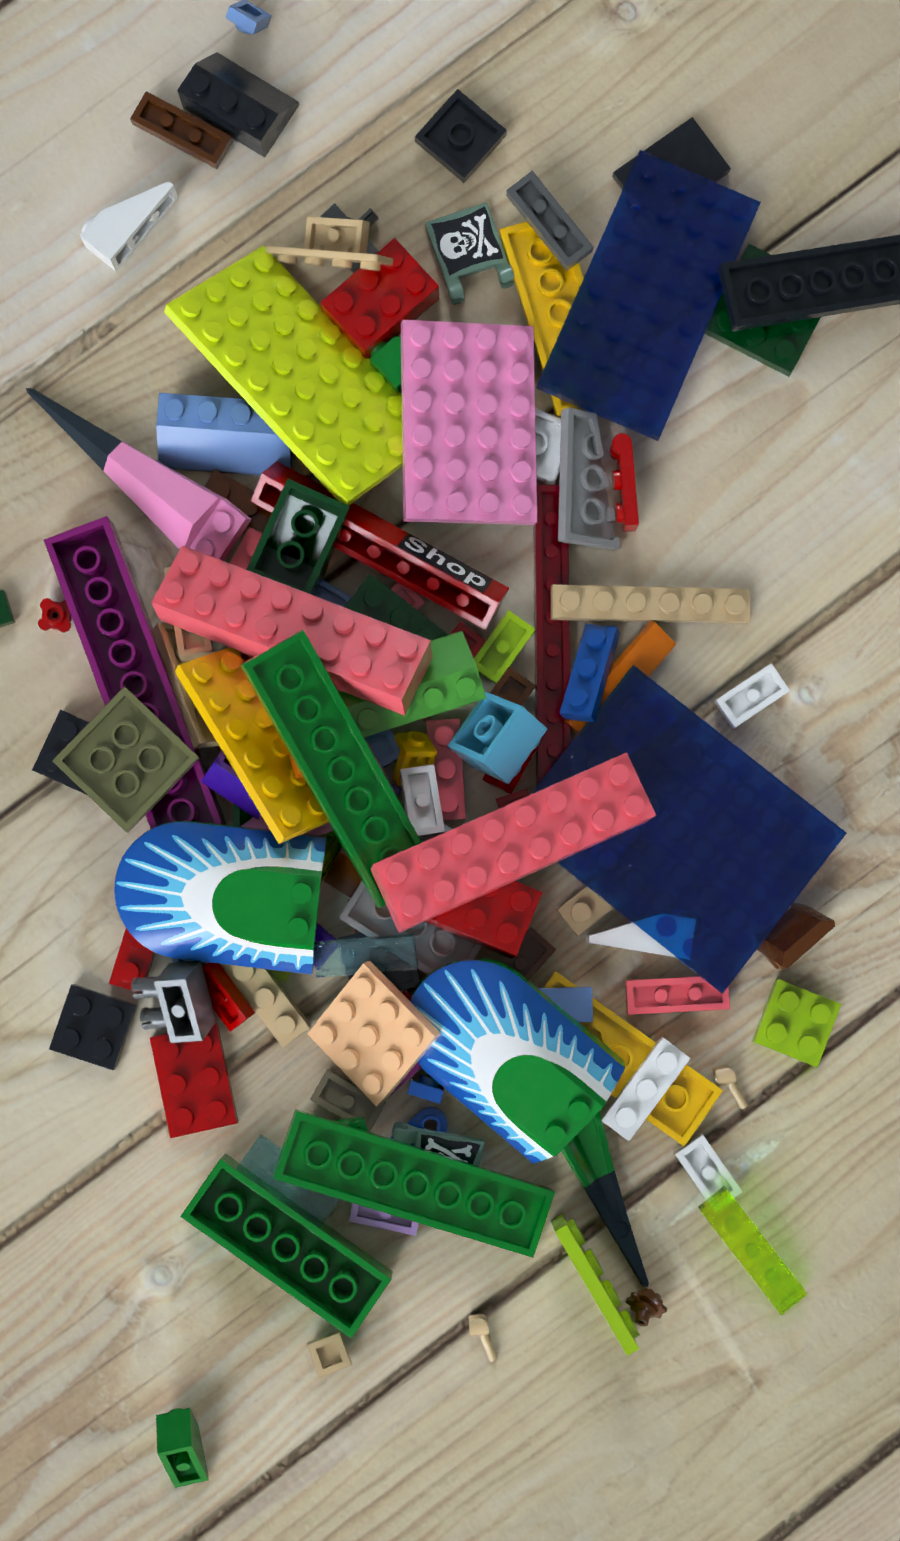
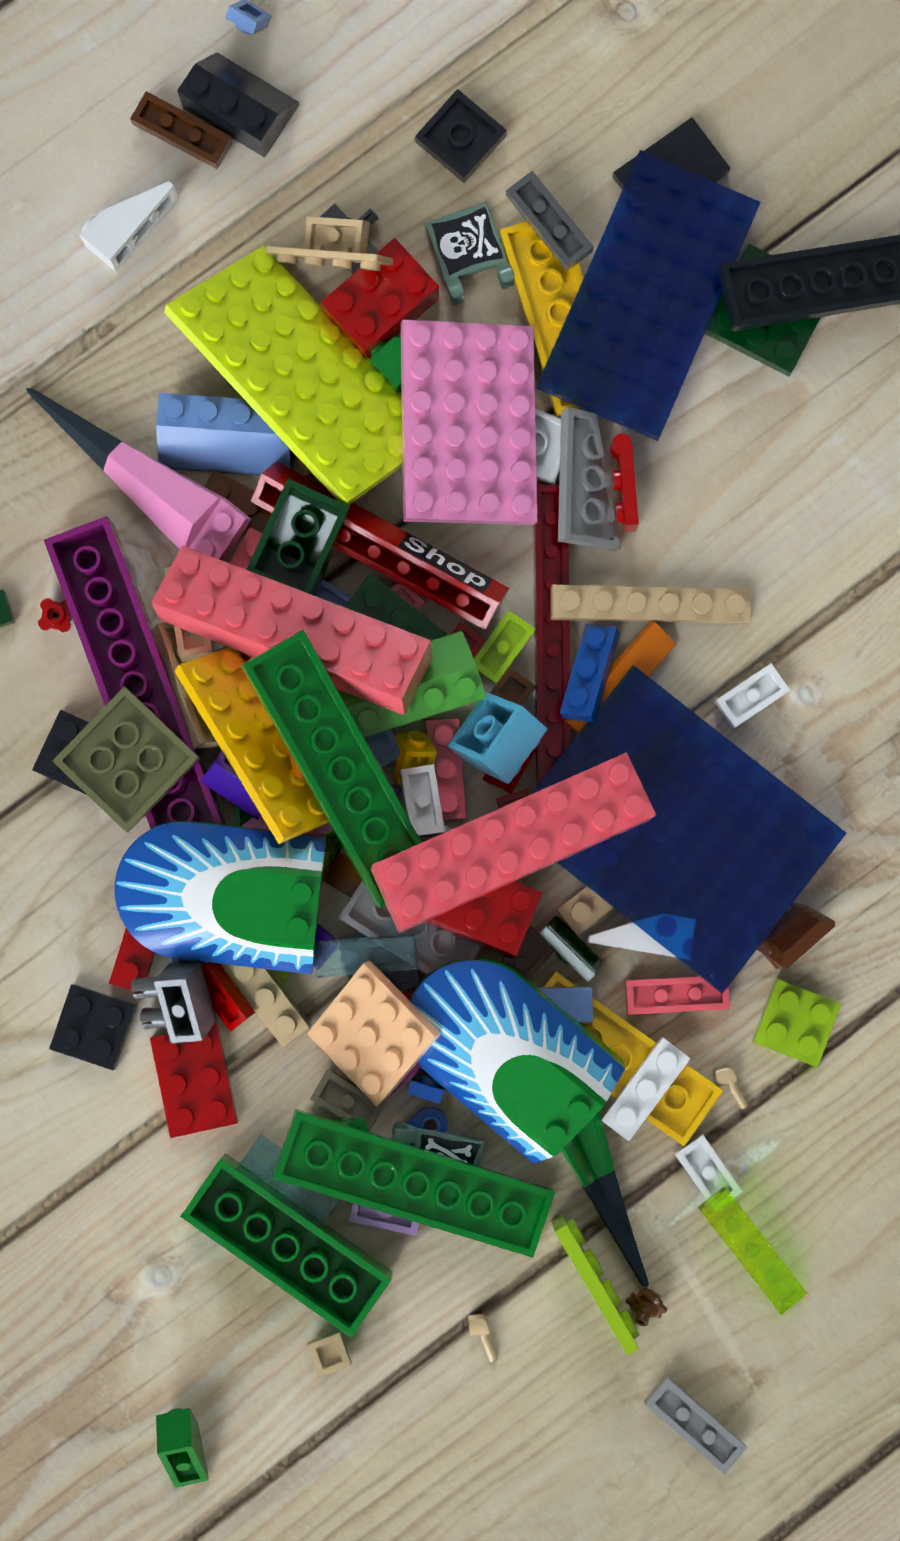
(571, 948): none -> plate
(695, 1424): none -> light grey plate

